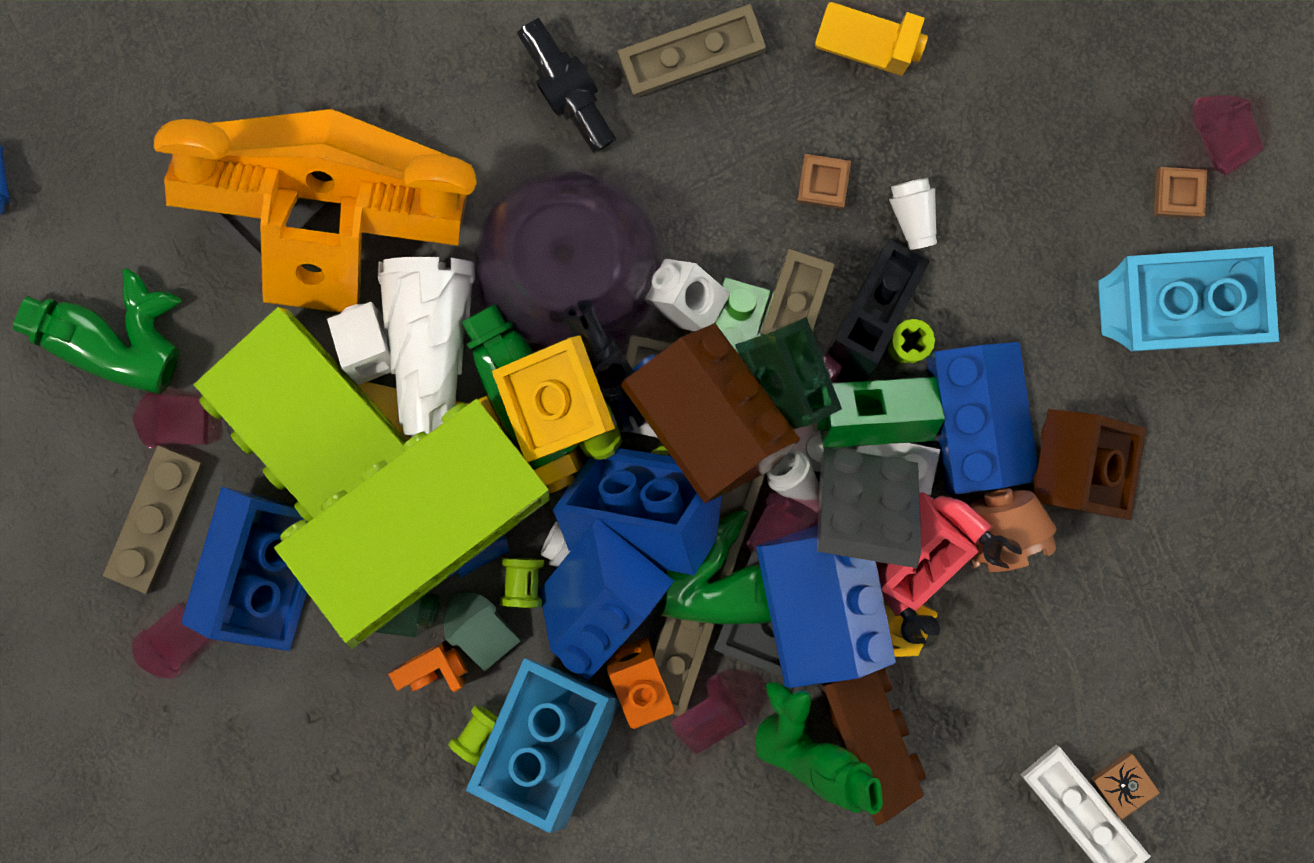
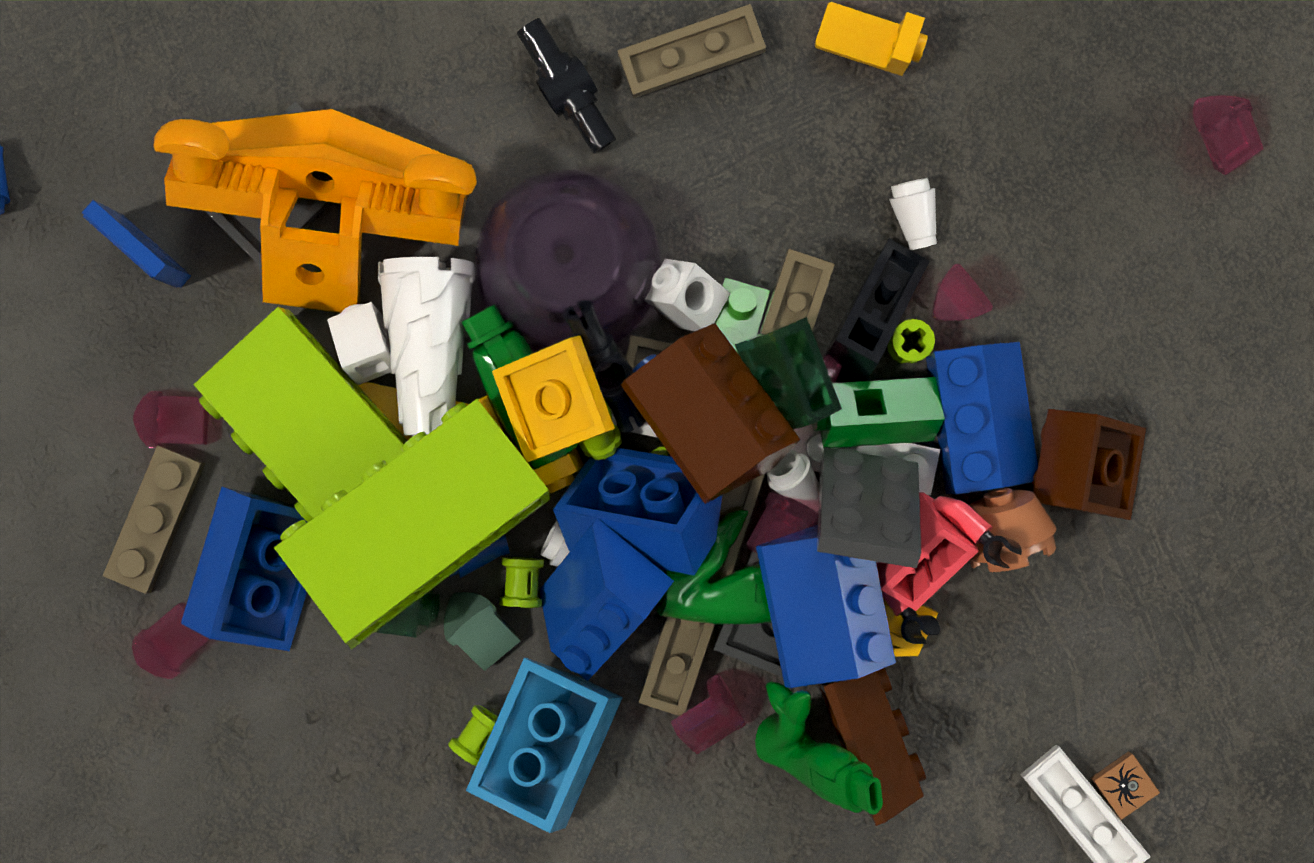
(91, 345): green piece -> none
(135, 244): none -> blue tile
(421, 669): orange bracket -> none
(639, 684): orange bracket -> none
(823, 181): medium nougat tile -> none
(959, 297): none -> clear pink tile
(1180, 192): medium nougat tile -> none
(1191, 300): medium azure slope -> none

